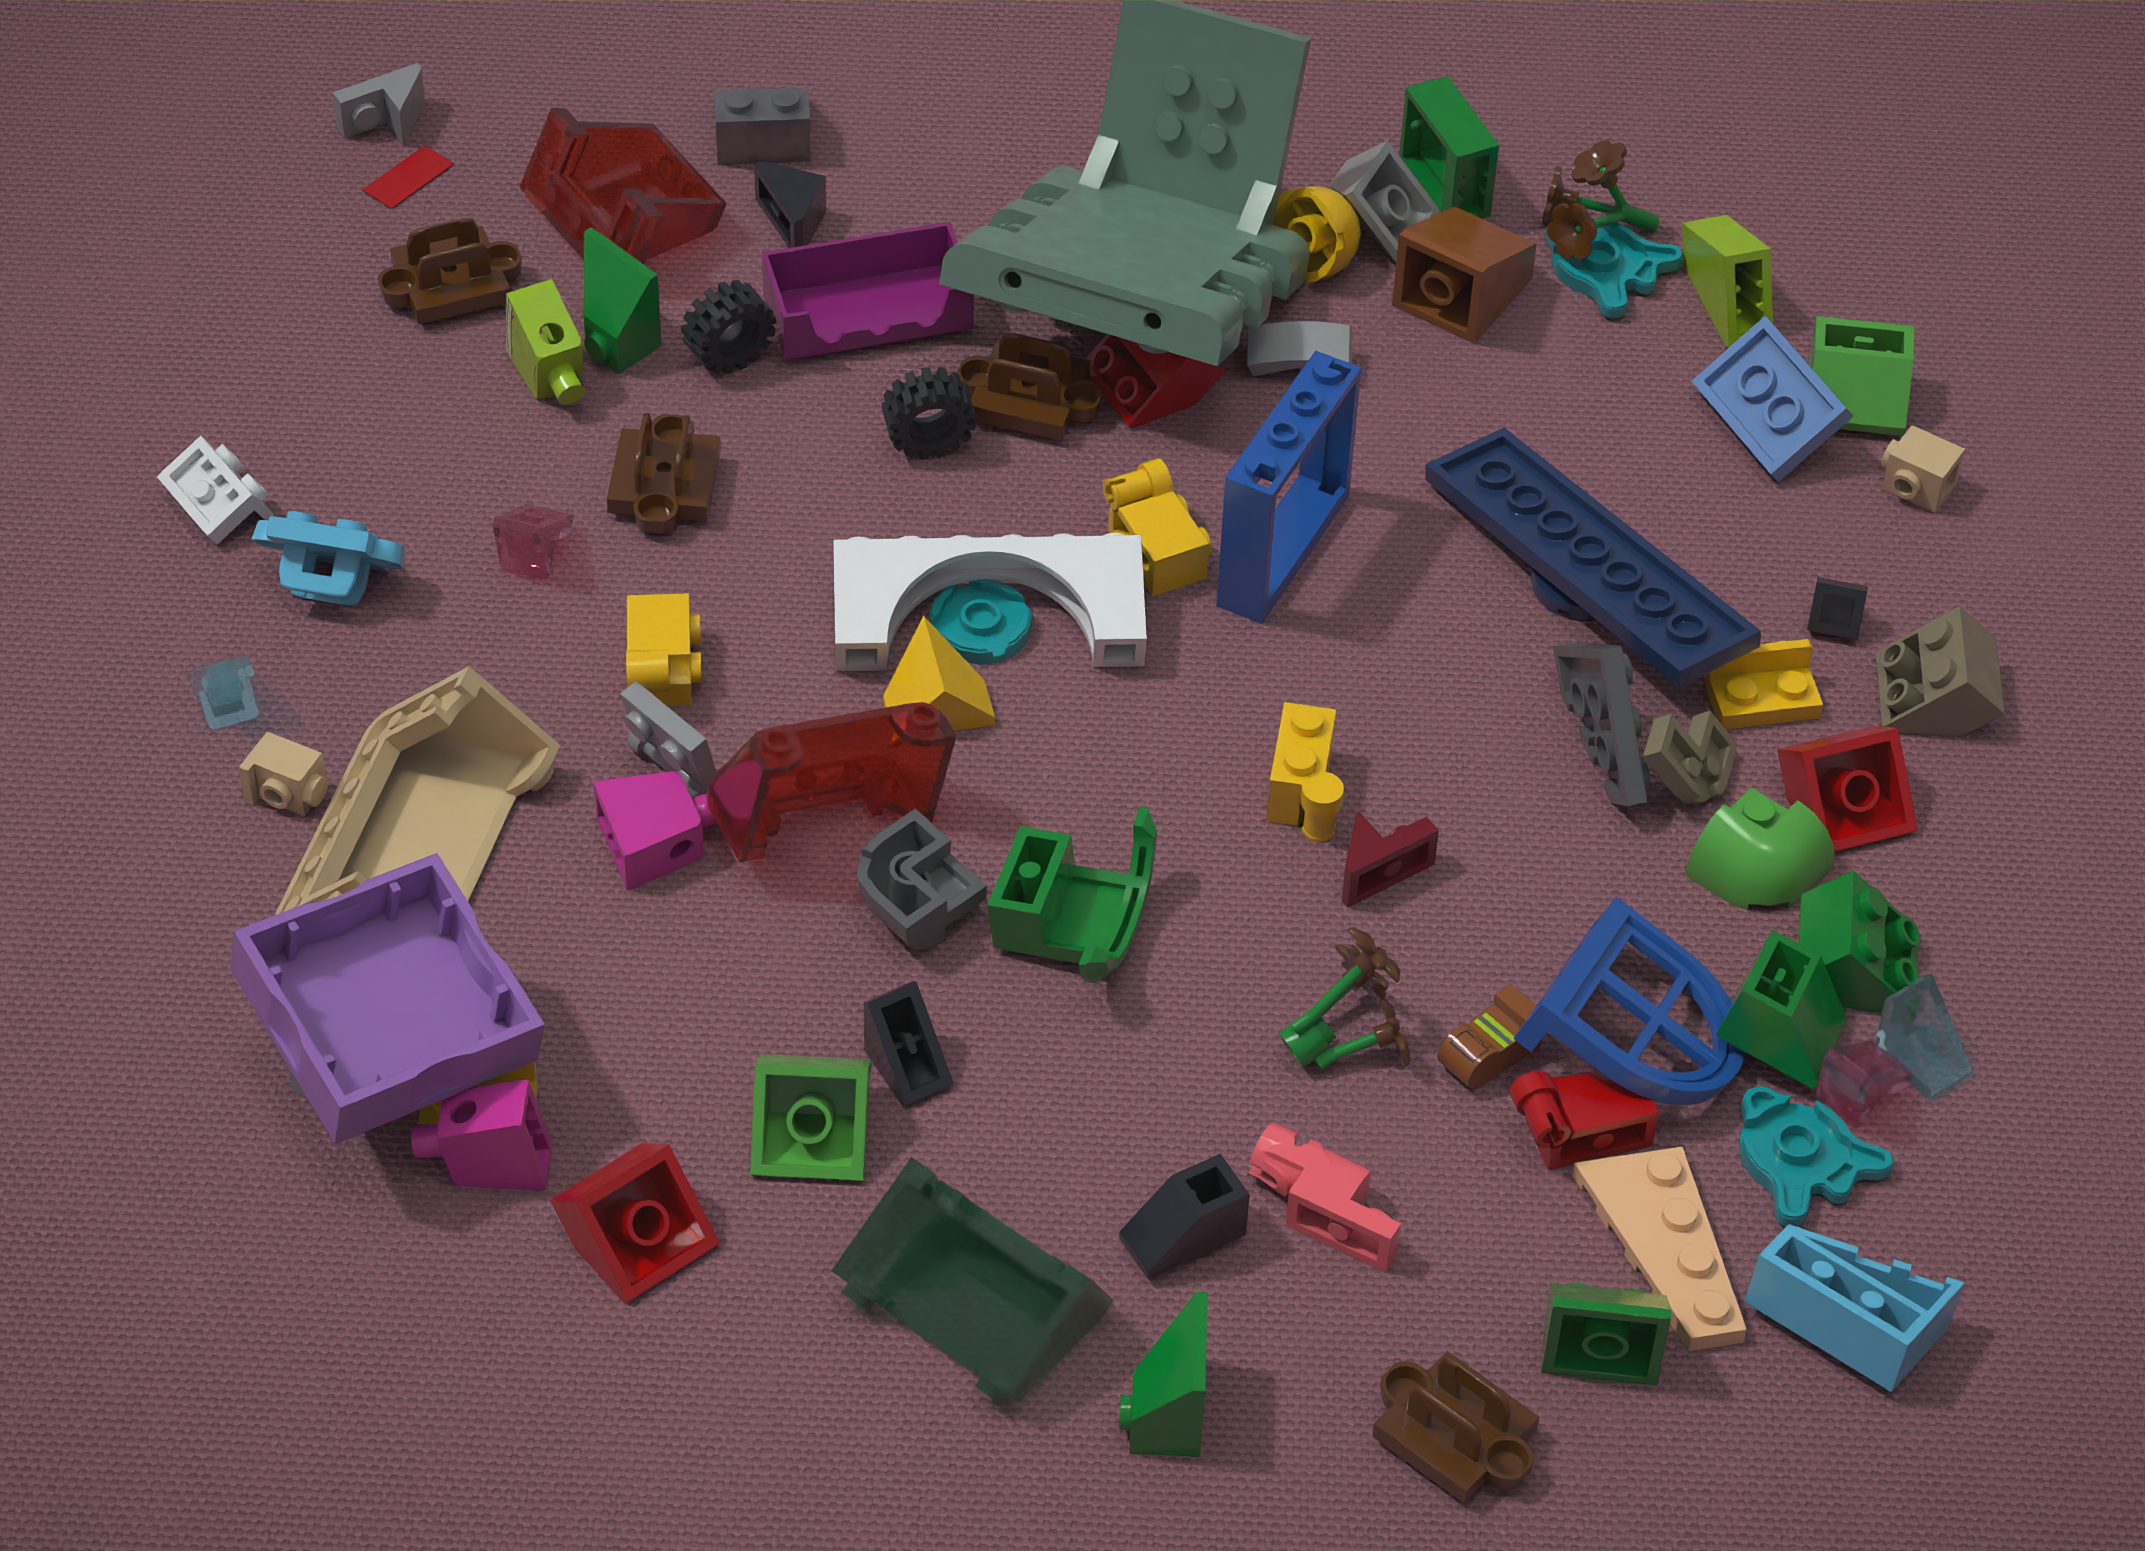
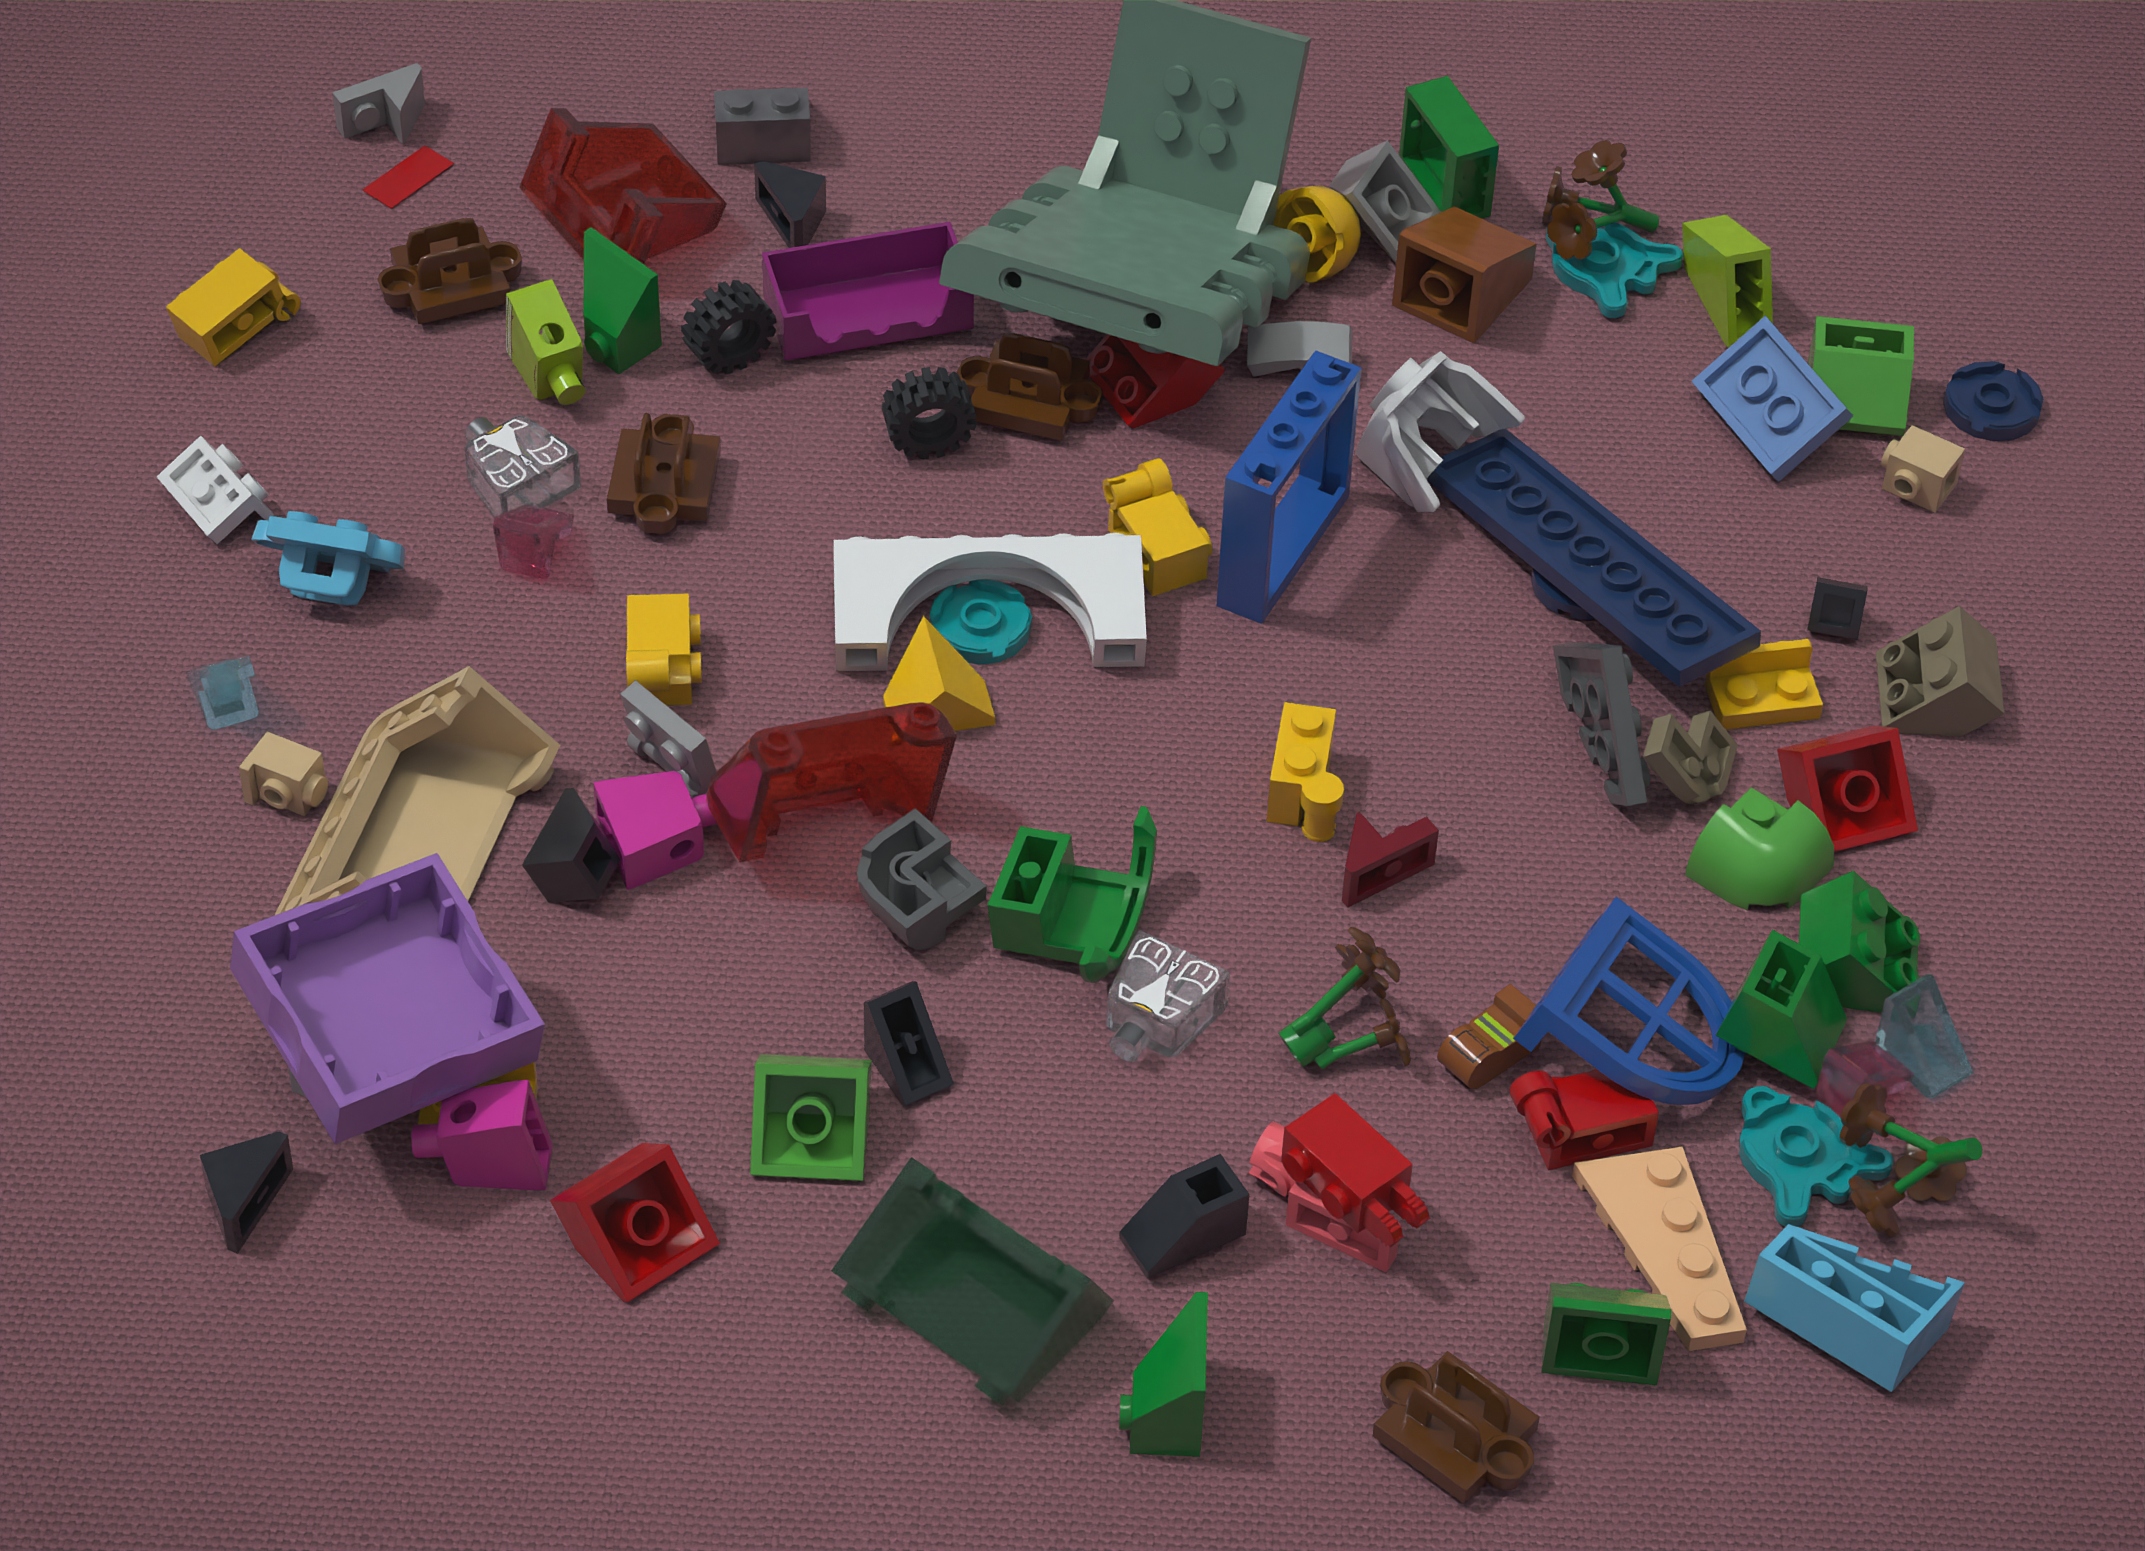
(230, 306): none -> yellow hinge
(245, 1182): none -> black slope
(519, 464): none -> clear torso
(571, 853): none -> black slope
(1163, 998): none -> clear torso
(1352, 1170): none -> red hinge
(1432, 396): none -> white piece
(1924, 1171): none -> reddish brown plant
(1993, 401): none -> dark blue tile

